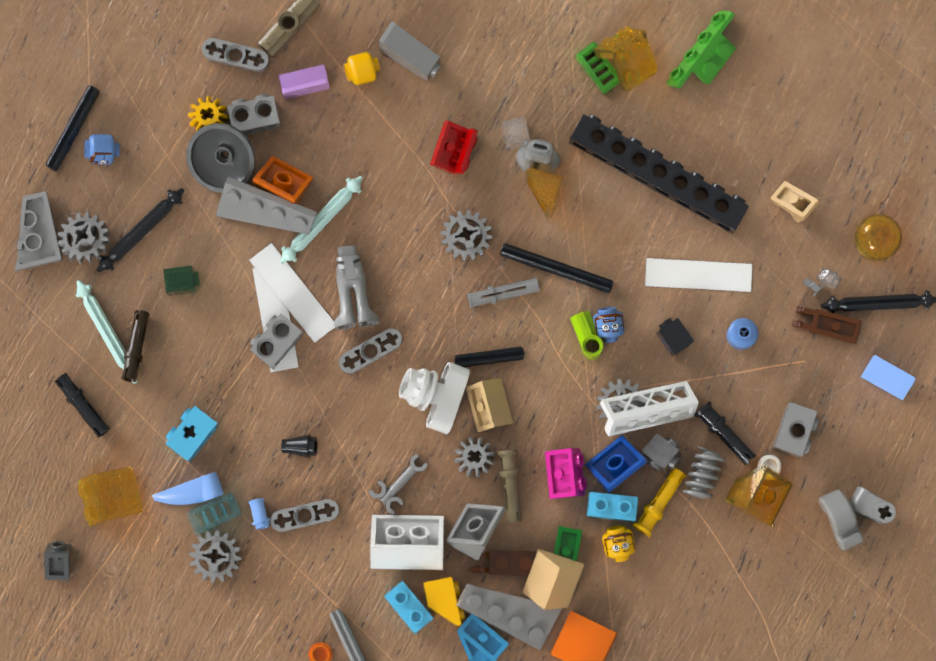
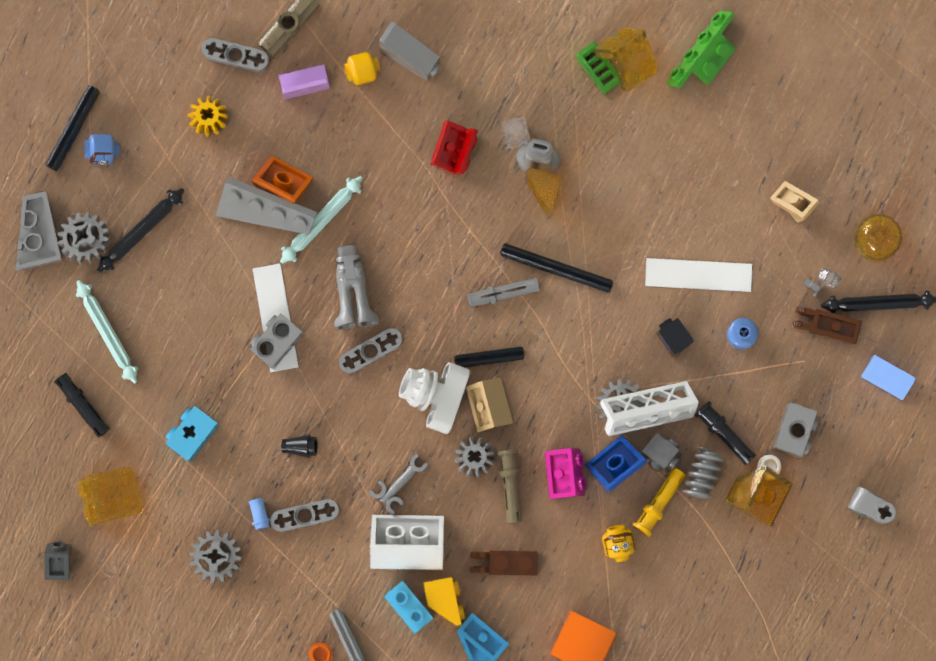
(133, 355): dark brown pin -> none
(181, 280): clear green brick -> none
(191, 515): clear light blue slope -> none
(192, 492): light blue piece -> none
(209, 163): dark grey dish -> none
(254, 122): light grey brick -> none
(293, 293): white sticker -> none
(475, 528): light grey slope -> none
(476, 232): light grey gear -> none
(510, 613): light grey wing -> none
(552, 580): tan slope -> none
(567, 542): green plate -> none
(586, 333): lime piece -> none
(609, 324): medium blue head -> none
(611, 506): medium azure brick -> none
(664, 185): black brick -> none
(842, 519): light grey animal -> none

